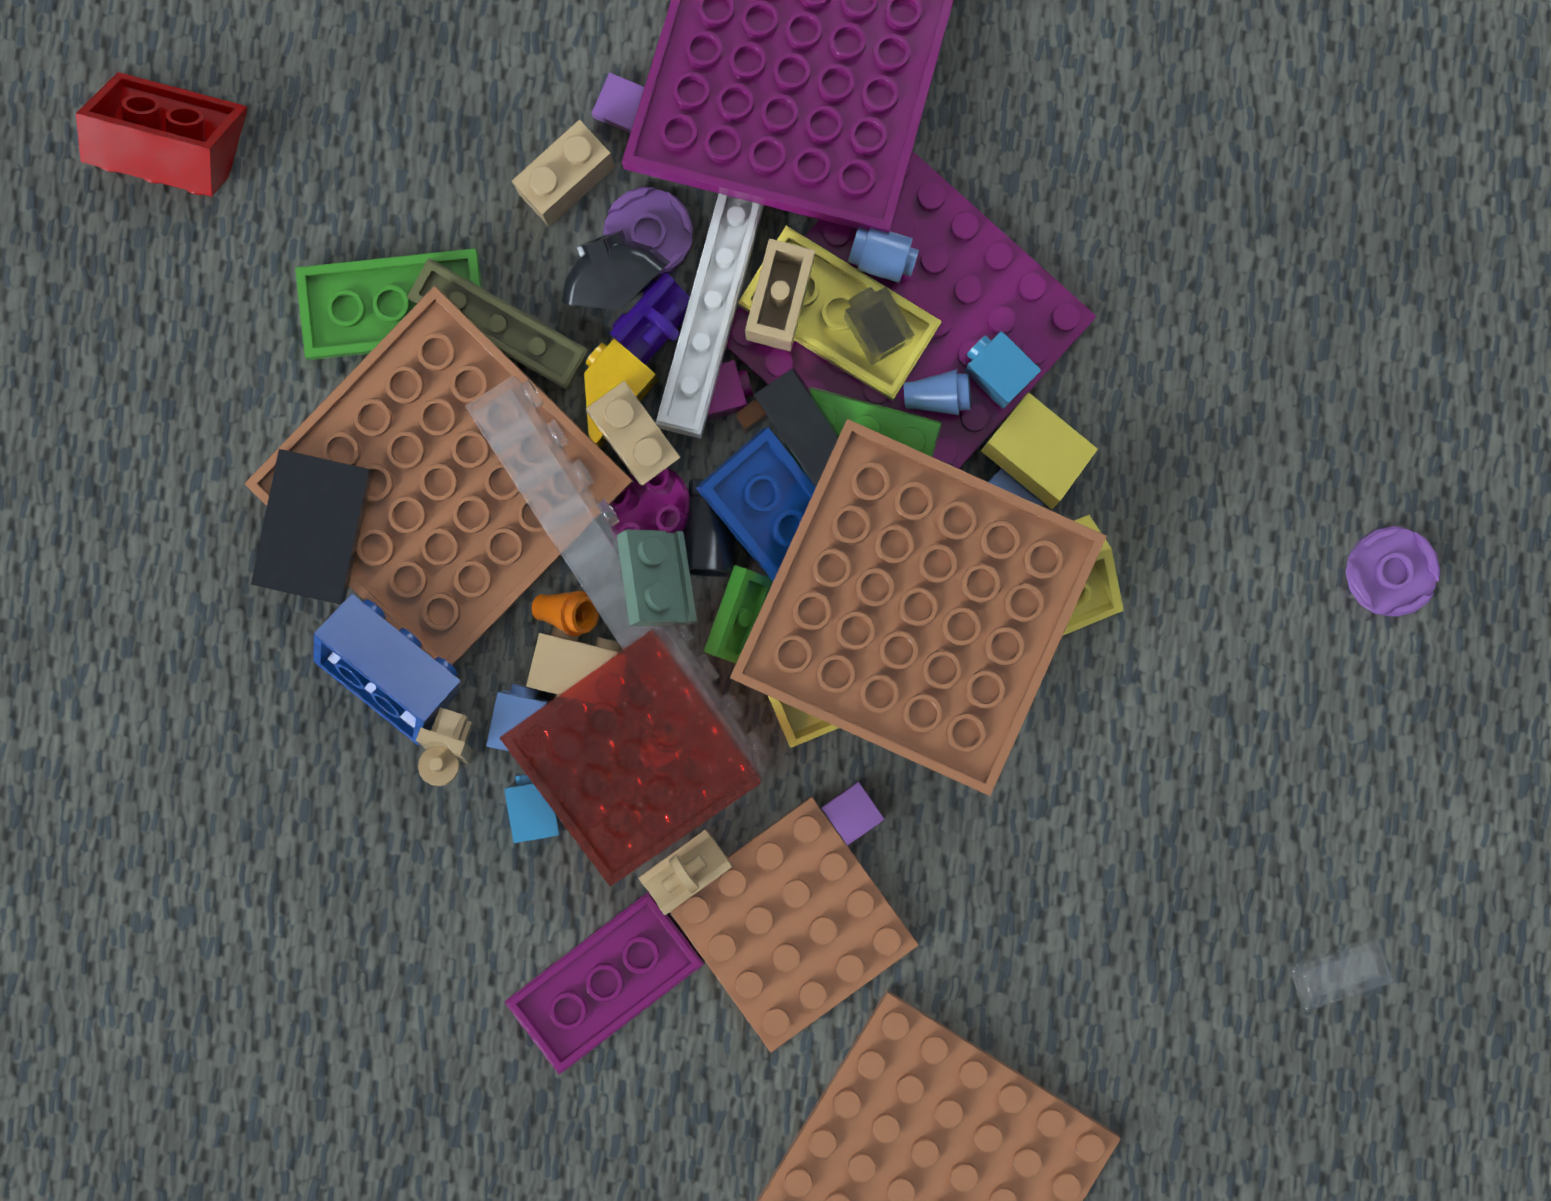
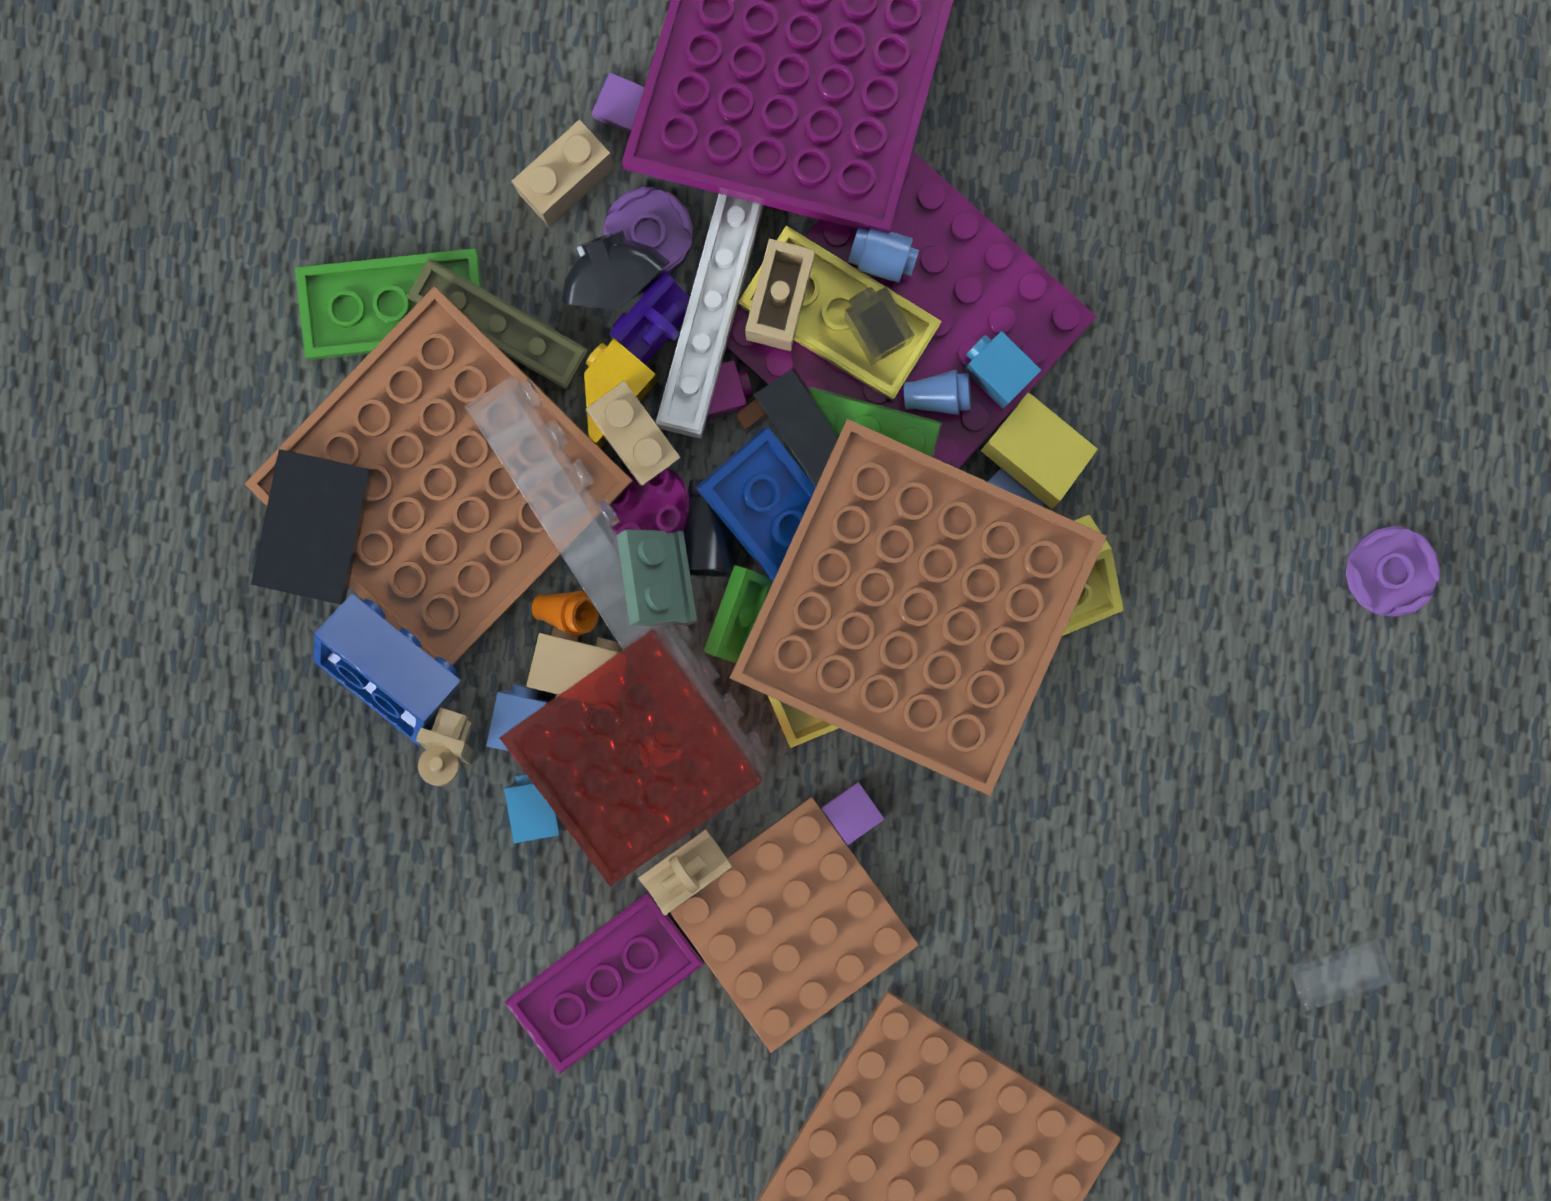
(160, 133): red slope -> none

